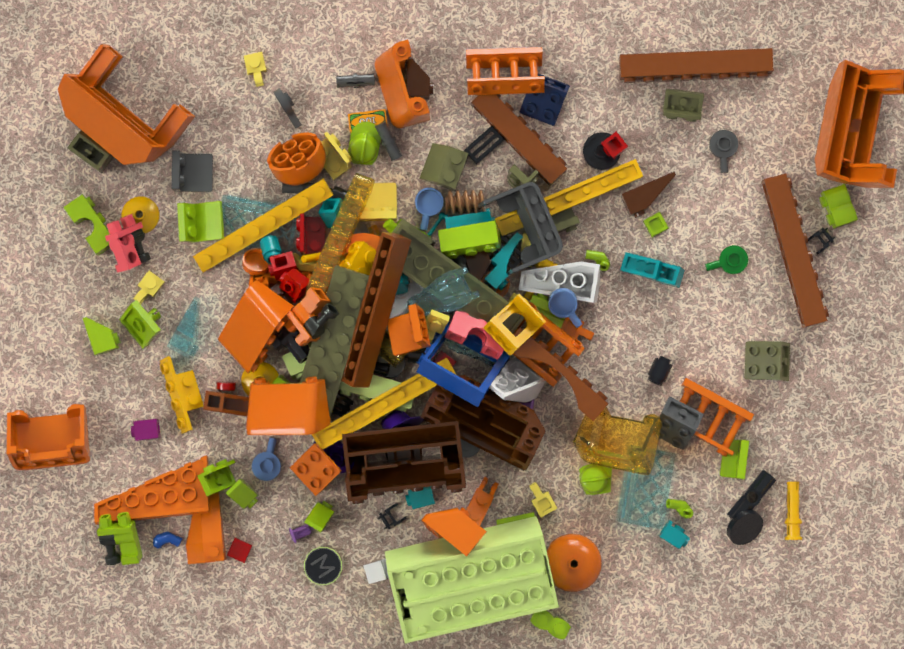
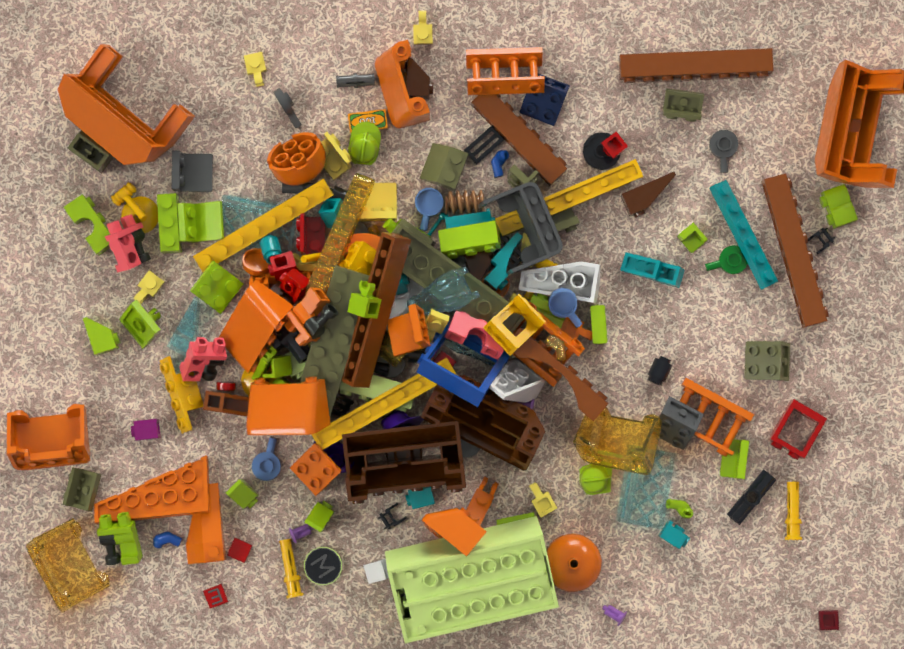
(66, 565): none -> clear yellow windscreen
(81, 489): none -> olive bracket
(125, 194): none -> yellow piece
(168, 223): none -> lime arch
(201, 354): none -> coral hips
(215, 596): none -> red tile
(216, 287): none -> lime plate
(217, 478): lime bracket -> none
(264, 363): none -> lime tile
(280, 366): none -> lime panel
(291, 579): none -> yellow pin
(364, 303): none -> lime brick
(388, 141): dark grey pin -> none
(422, 32): none -> light yellow plate
(497, 162): none -> blue arm
(555, 625): lime brick -> none
(559, 345): none -> clear yellow arm
(598, 323): none -> lime slope
(600, 258): lime arm -> none
(614, 613): none -> medium lavender piece
(655, 224): lime tile -> none
(692, 237): none -> lime panel
(743, 234): none -> teal plate
(745, 527): black tile -> none
(805, 411): none -> red window
(828, 620): none -> dark red tile

